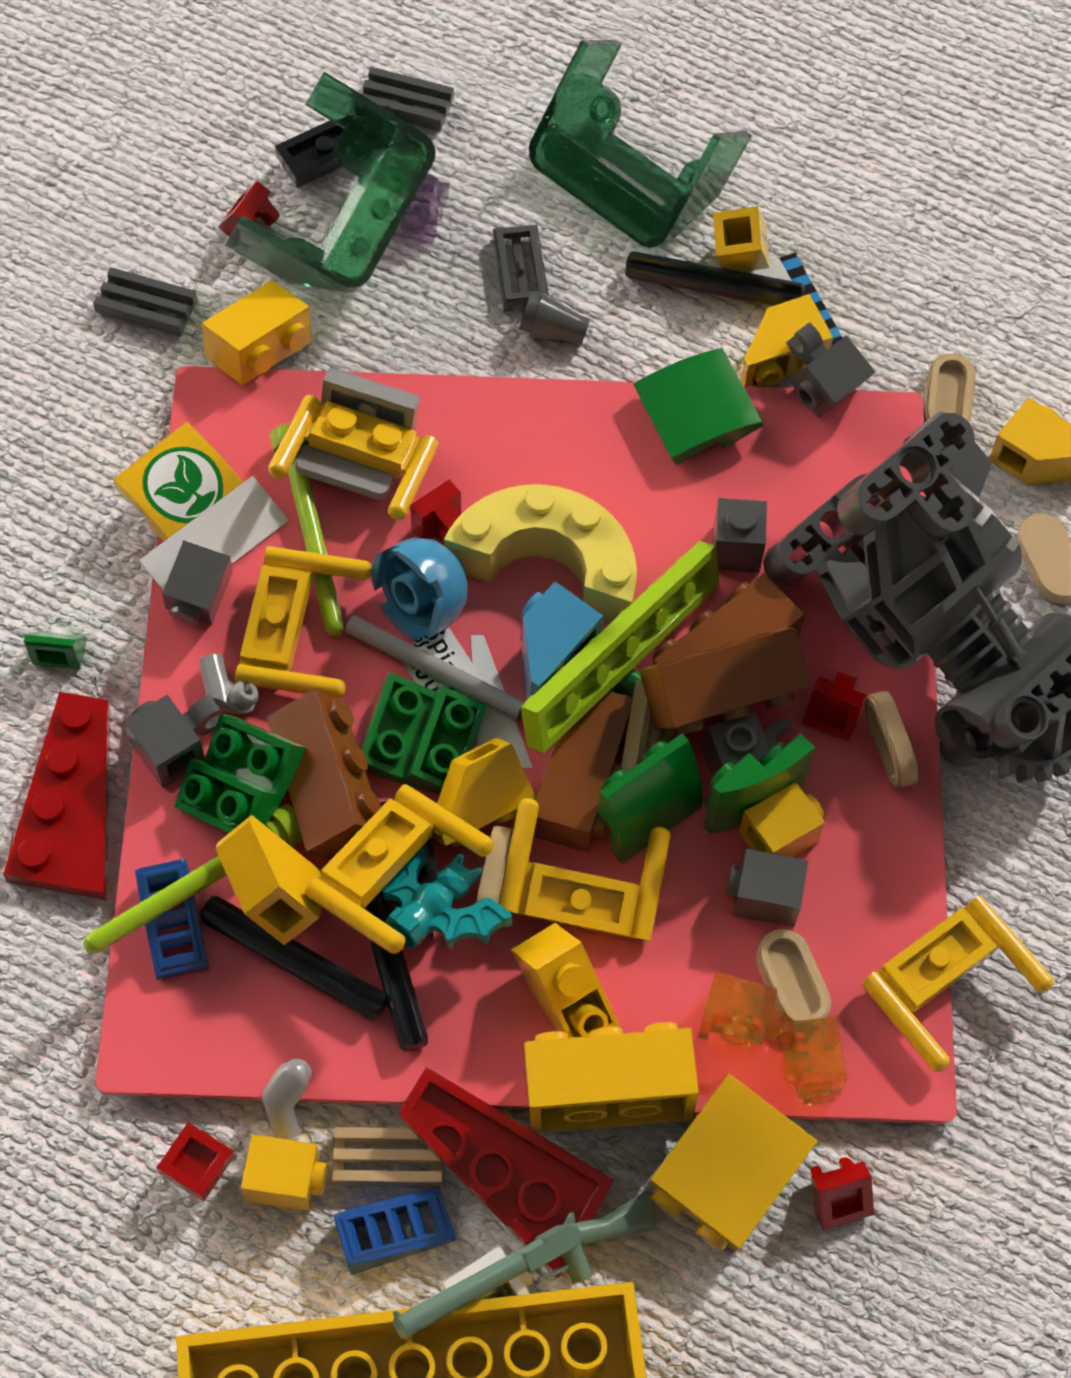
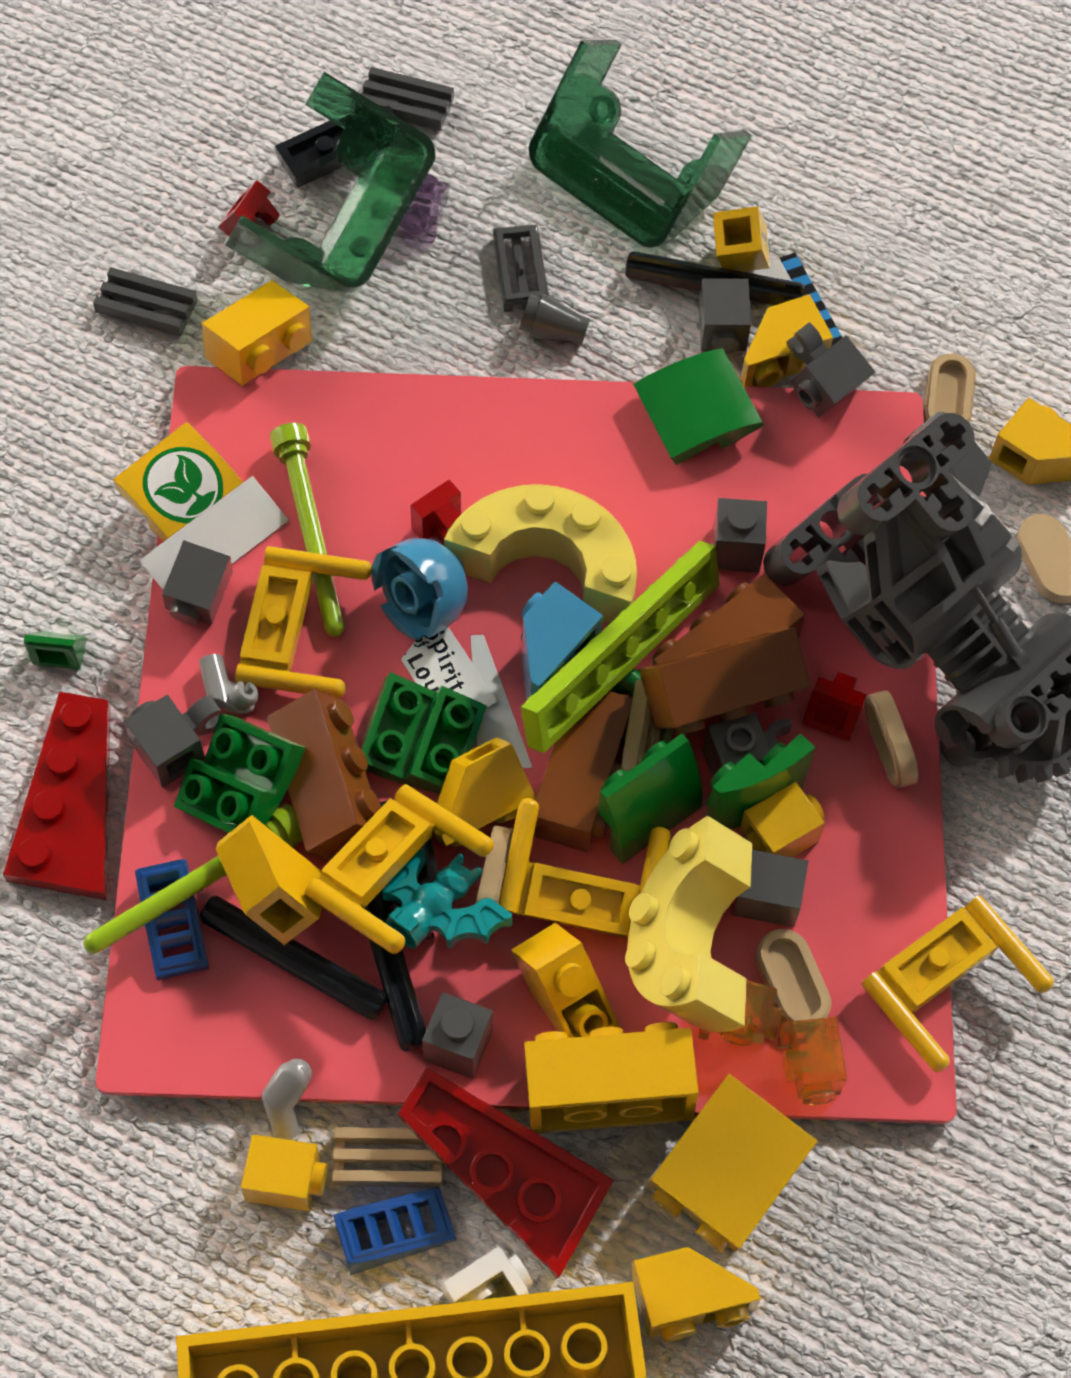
(195, 1161): red tile -> none
(361, 440): yellow plate -> none
(369, 398): light grey bracket -> none
(434, 667): light grey bar -> none
(457, 1035): none -> dark grey brick
(561, 1240): sand green piece -> none
(677, 922): none -> light yellow brick
(689, 1290): none -> yellow slope
(724, 314): none -> dark grey brick
(842, 1193): red tile -> none

